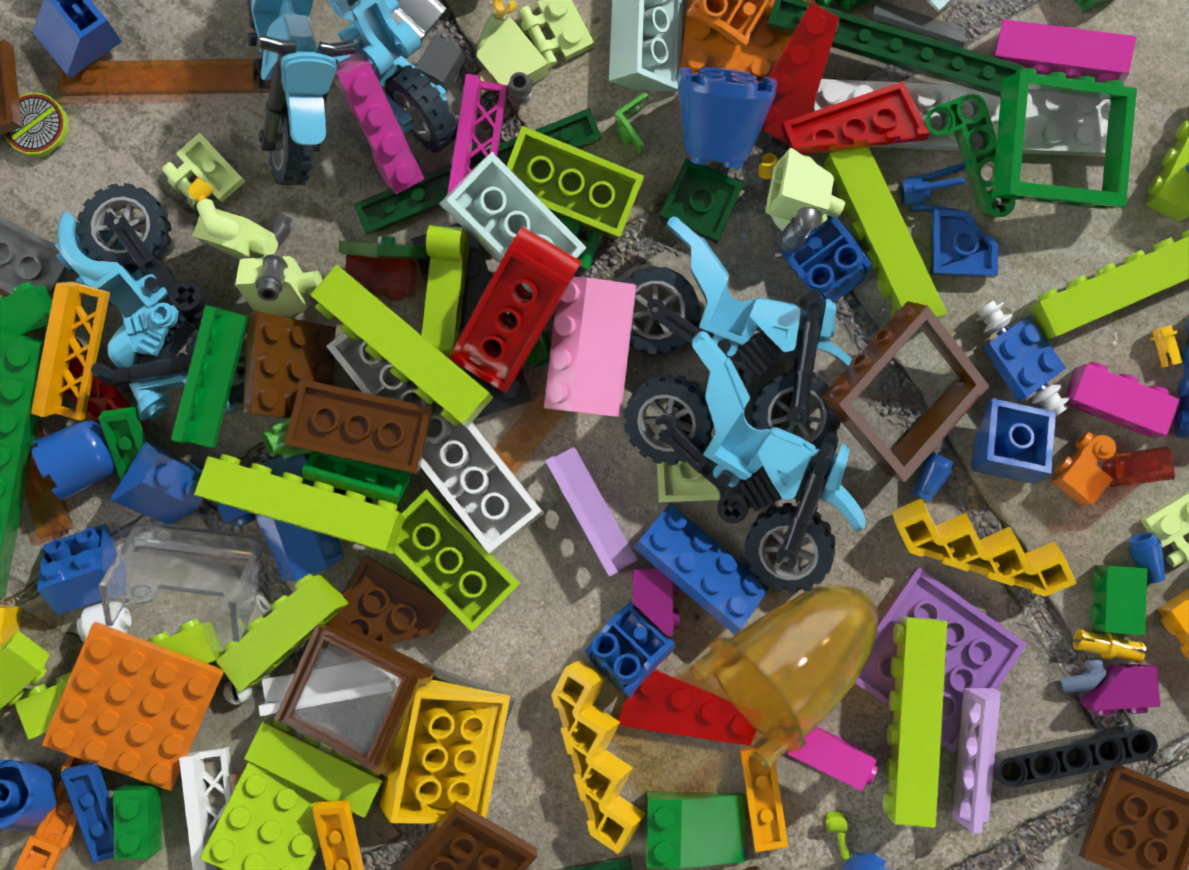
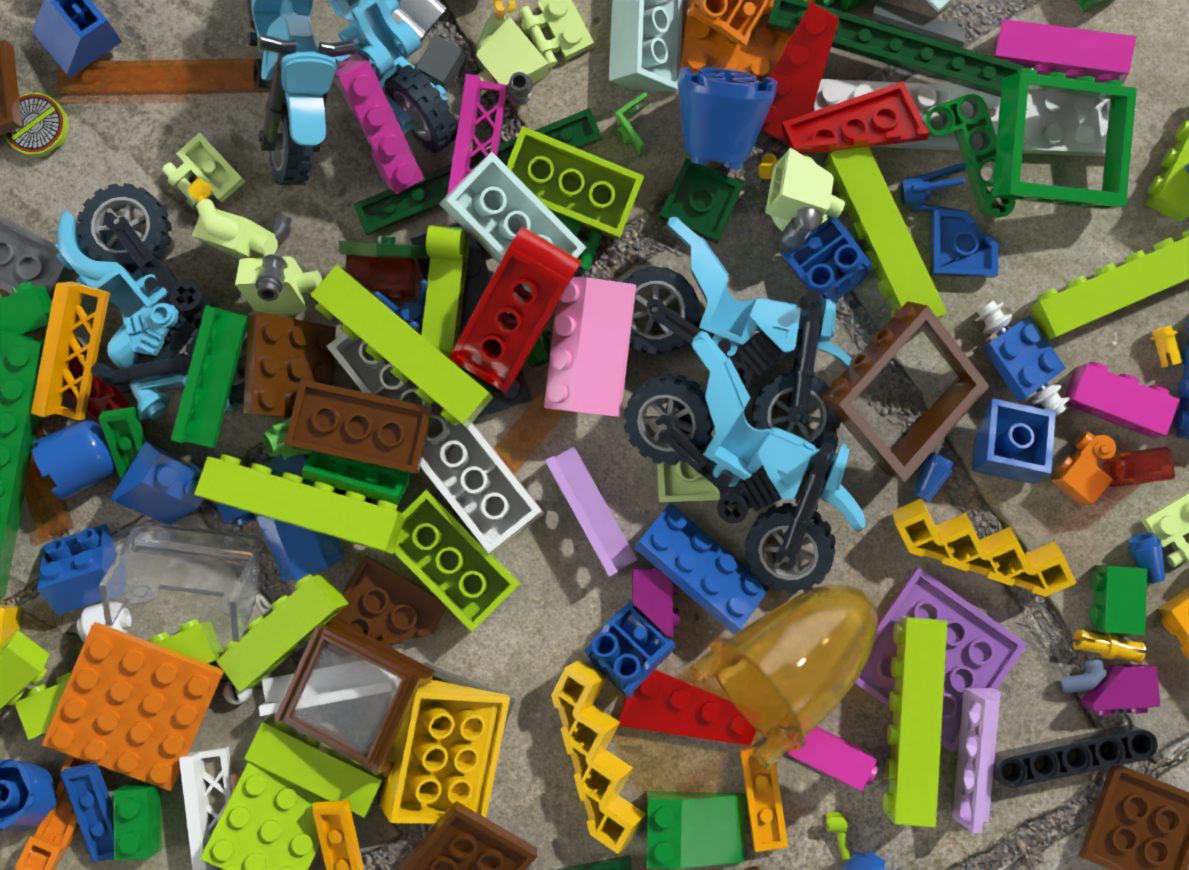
(410, 312): none -> blue plant

